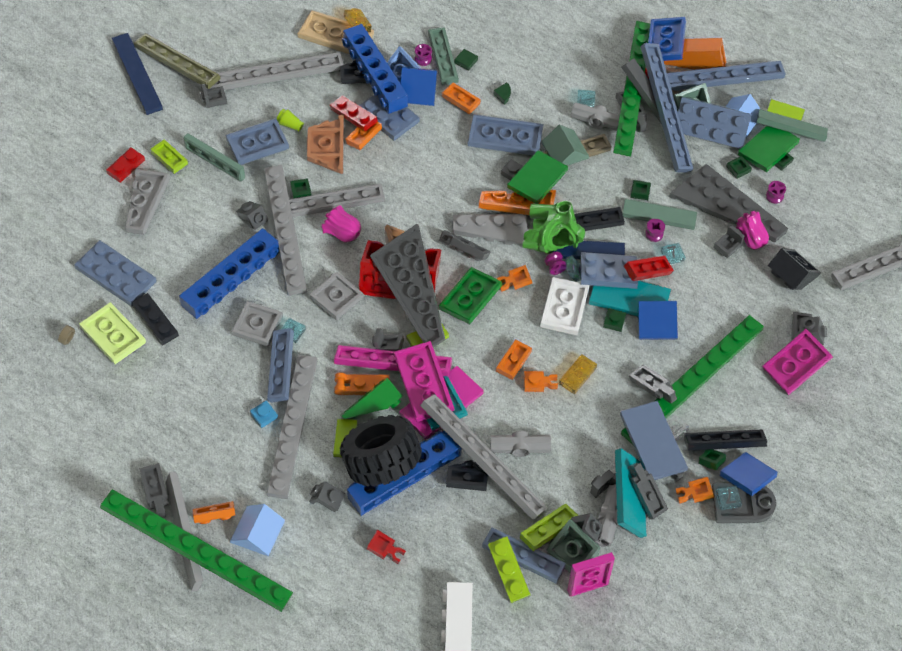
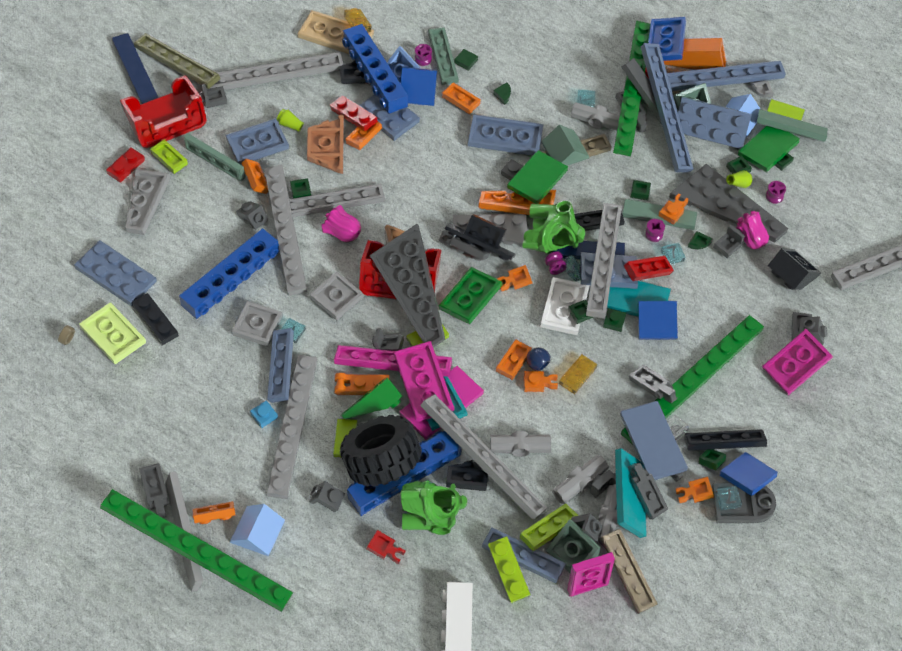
(167, 115): none -> red windscreen
(255, 176): none -> orange plate
(430, 507): none -> bright green helmet
(483, 234): none -> black bracket
(538, 358): none -> dark blue piece
(578, 311): none -> dark green tile
(580, 479): none -> light grey piece
(604, 261): none -> light grey plate
(629, 571): none -> dark tan tile
(673, 210): none -> orange plate
(699, 241): none -> dark green tile
(740, 179): none -> lime cone
(762, 89): none -> light grey tile

